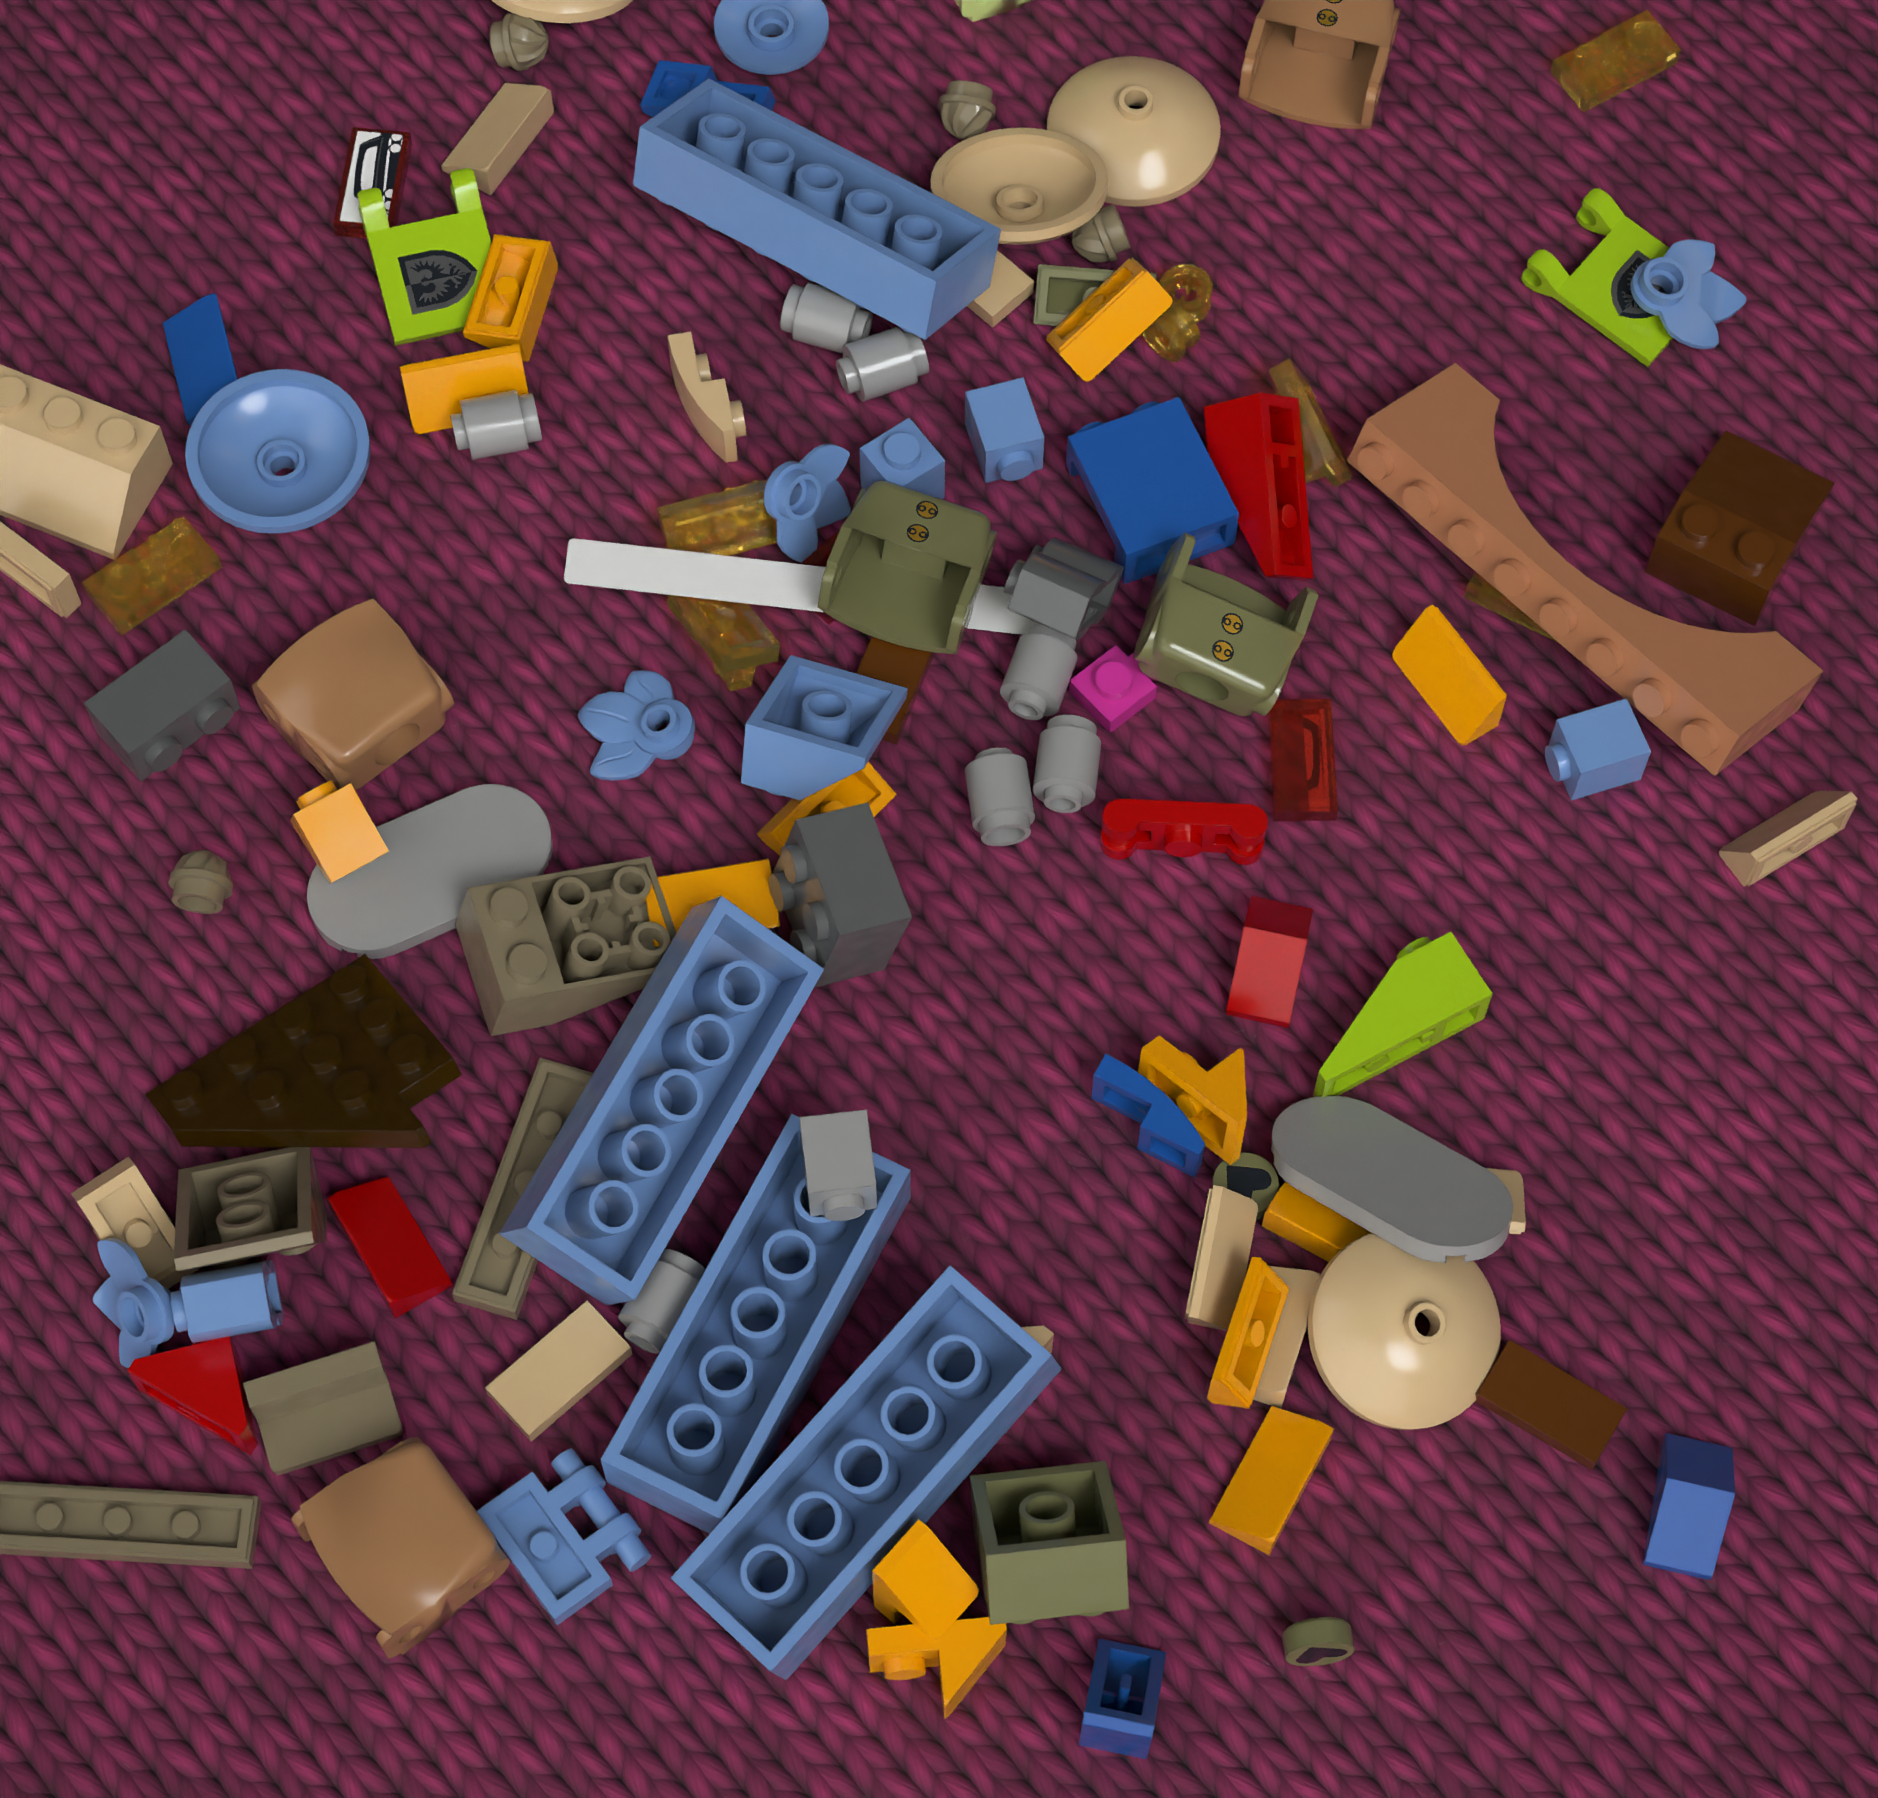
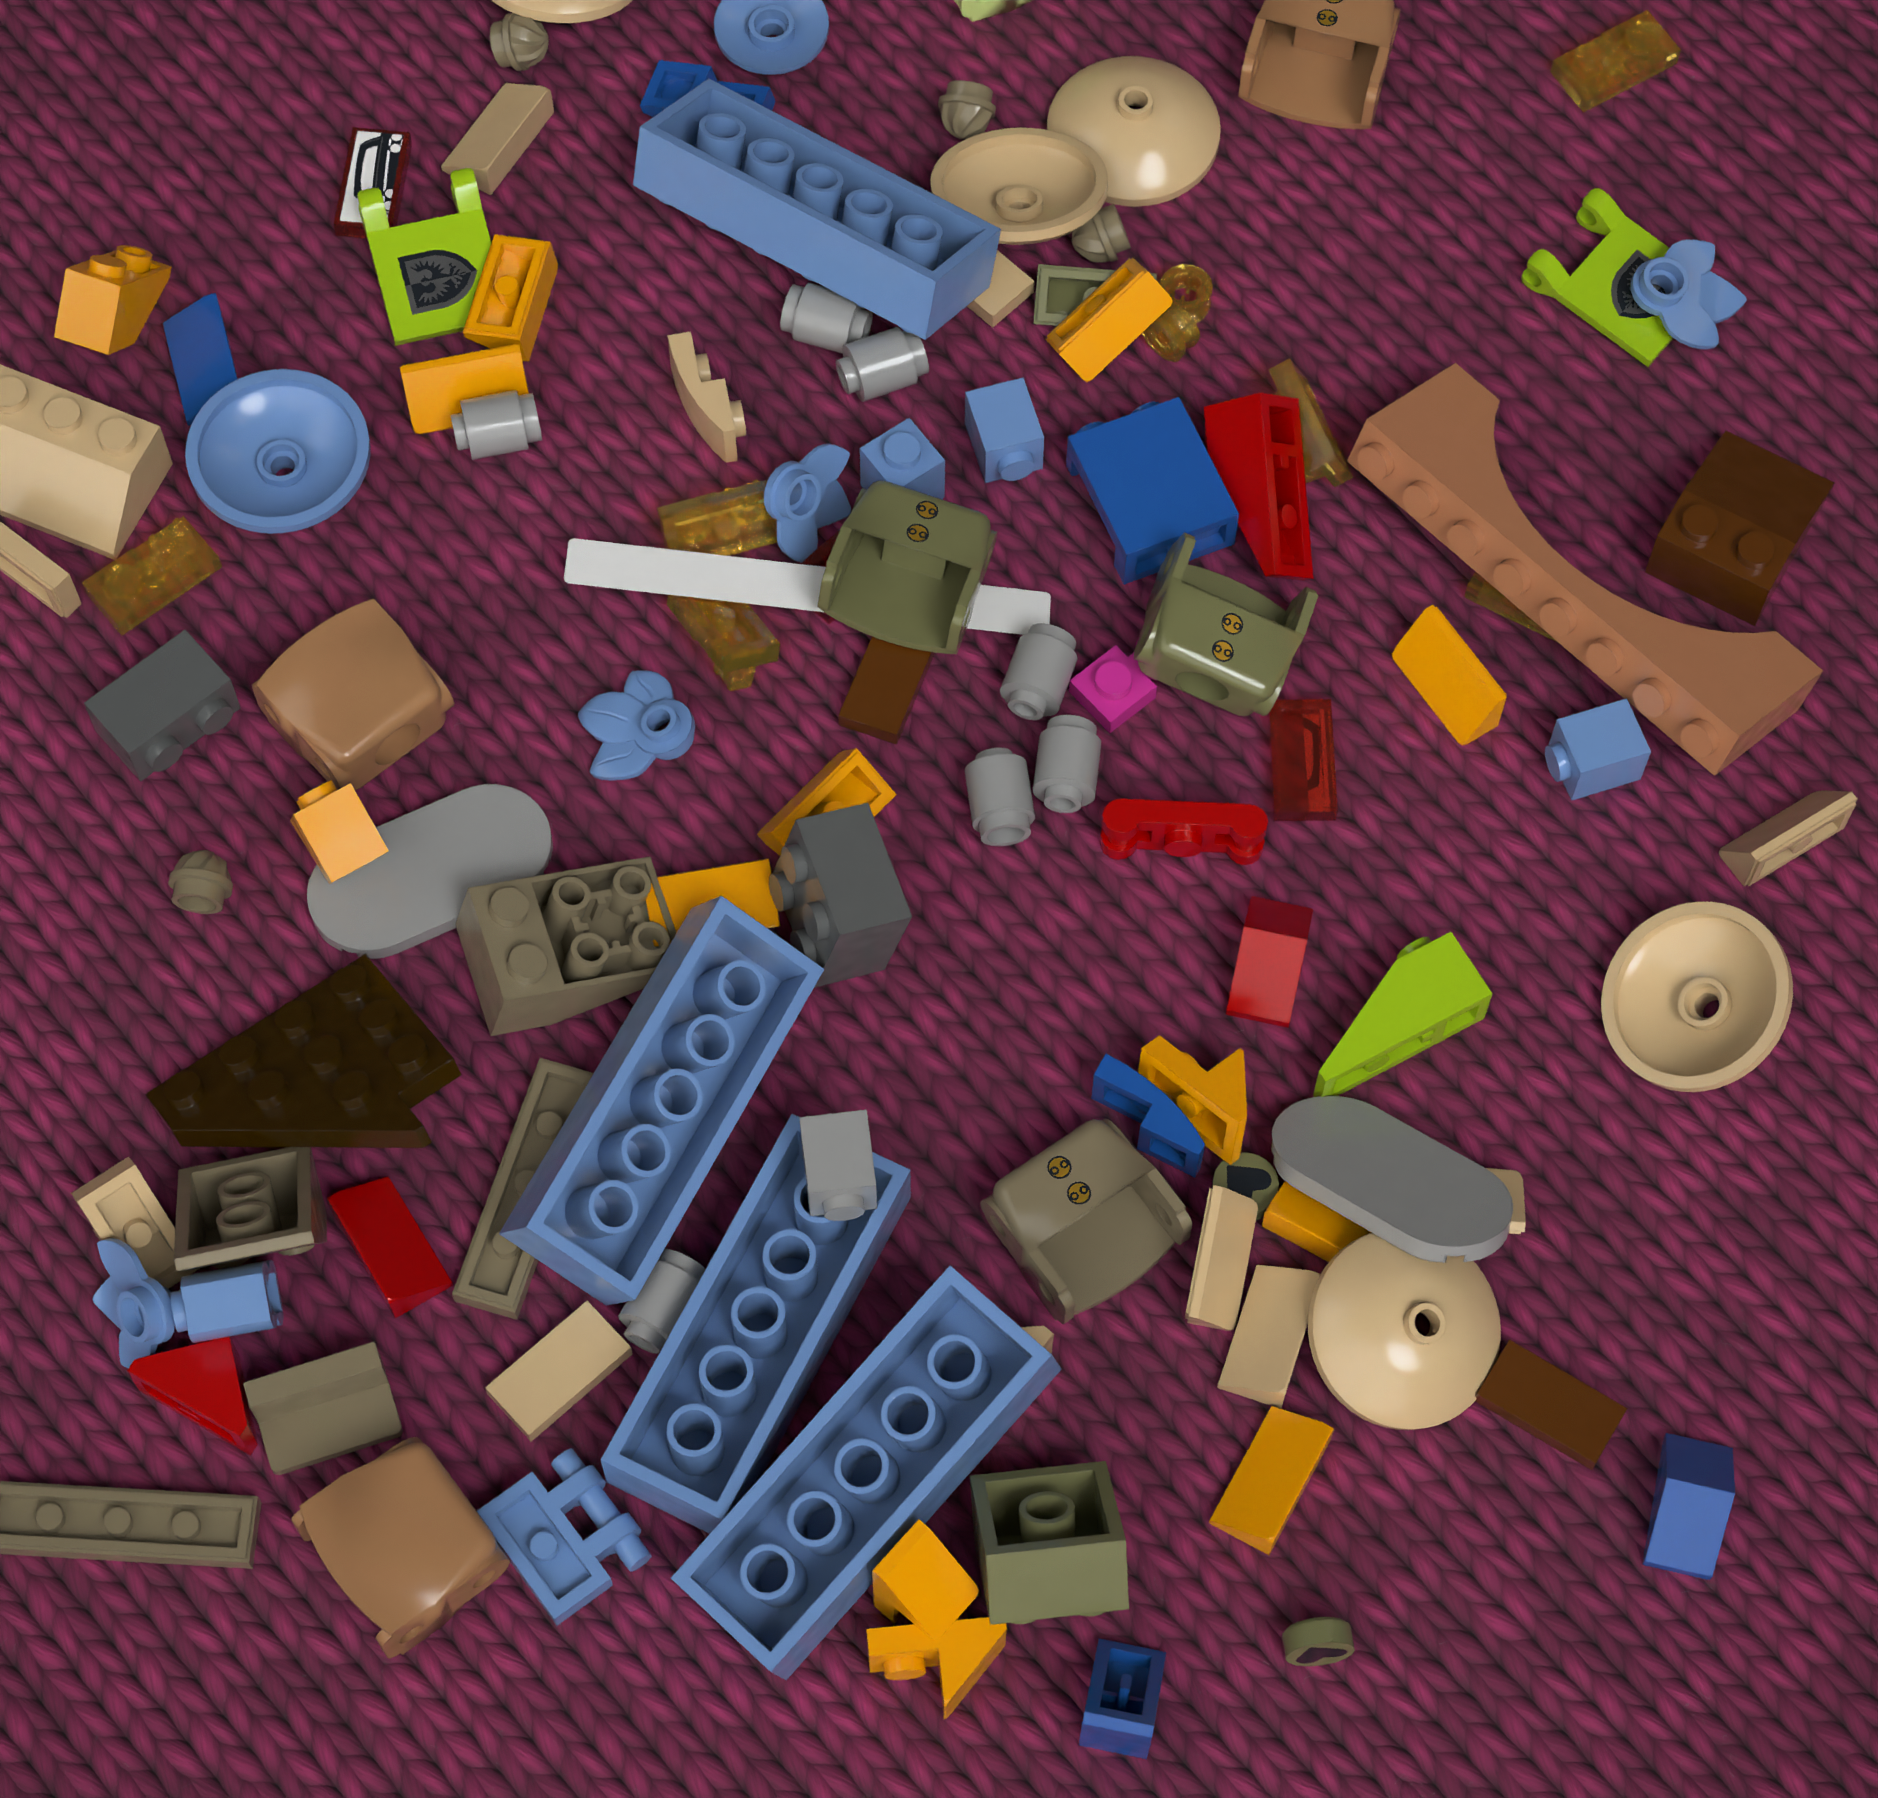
(110, 298): none -> light orange slope
(815, 728): medium blue slope -> none
(1063, 587): dark grey brick -> none
(1086, 1218): none -> dark tan piece
(1248, 1337): light orange slope -> none
(1670, 974): none -> tan dish

